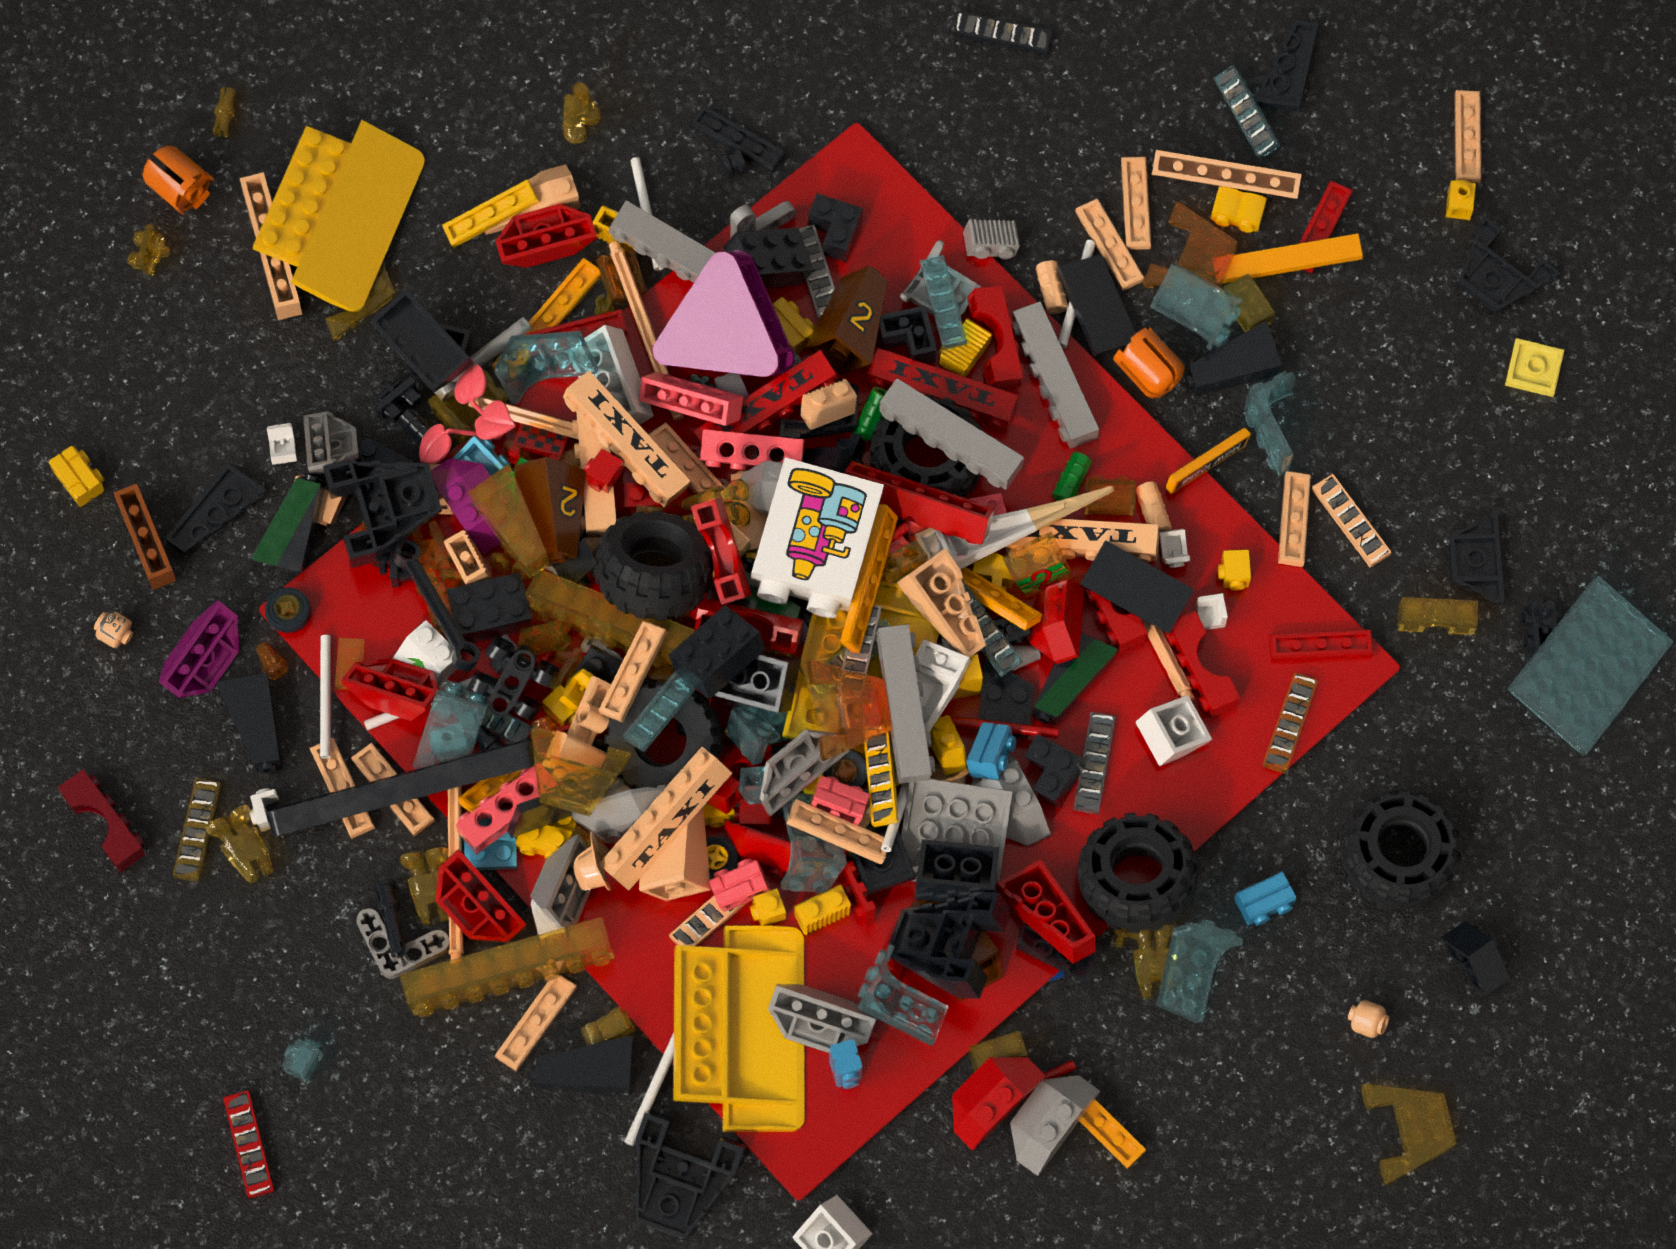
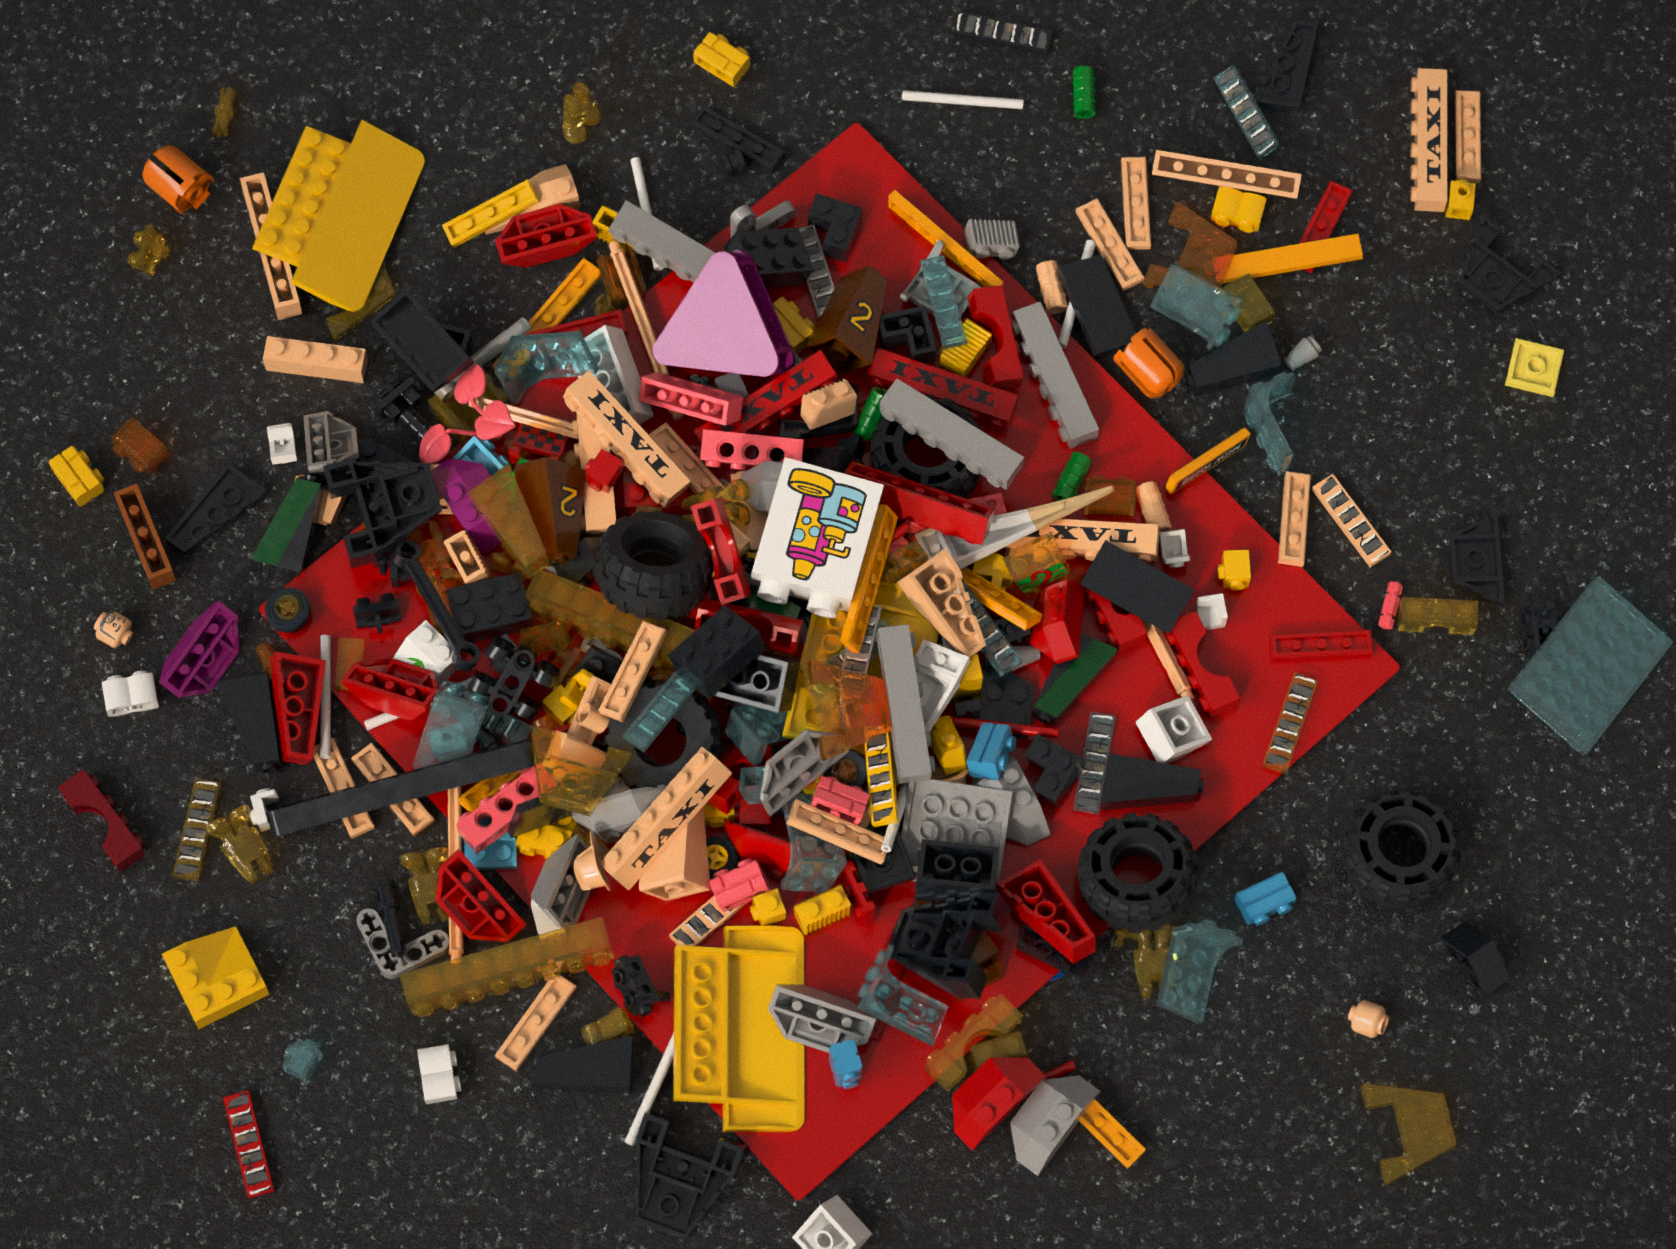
(130, 693): none -> white brick
(140, 447): none -> clear orange brick
(215, 975): none -> yellow slope
(297, 704): none -> red wedge
(315, 359): none -> light nougat brick
(378, 613): none -> black hips
(437, 1074): none -> white brick
(636, 986): none -> black brick
(722, 59): none -> yellow brick
(951, 248): none -> light orange tile
(962, 99): none -> white piece
(967, 703): none -> black tile
(995, 1020): none -> clear yellow arch
(1084, 92): none -> green axle
(1144, 783): none -> black slope
(1303, 353): none -> light grey cone
(1390, 605): none -> coral axle
(1430, 140): none -> light nougat brick

